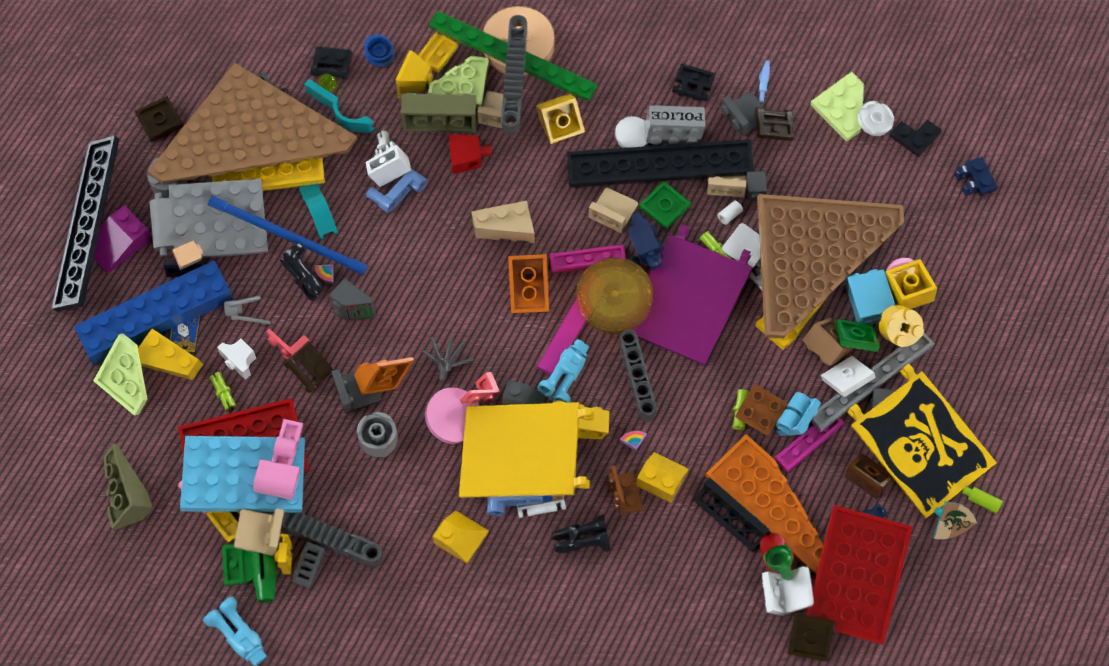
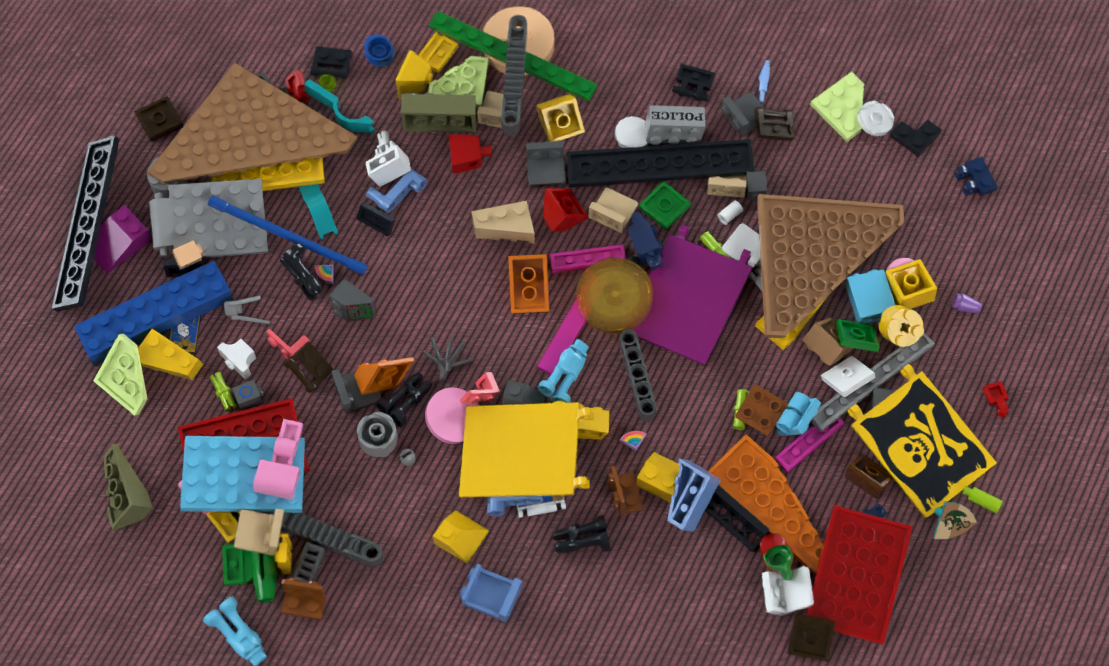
(248, 395): none -> dark grey brick
(295, 85): none -> red plate
(303, 599): none -> dark orange bracket
(375, 219): none -> black plate
(408, 460): none -> light grey hinge
(415, 396): none -> black piece
(490, 593): none -> medium blue panel
(545, 163): none -> dark grey bracket
(562, 209): none -> red slope
(691, 495): none -> medium blue wedge
(966, 304): none -> medium lavender cone
(997, 395): none -> red plate

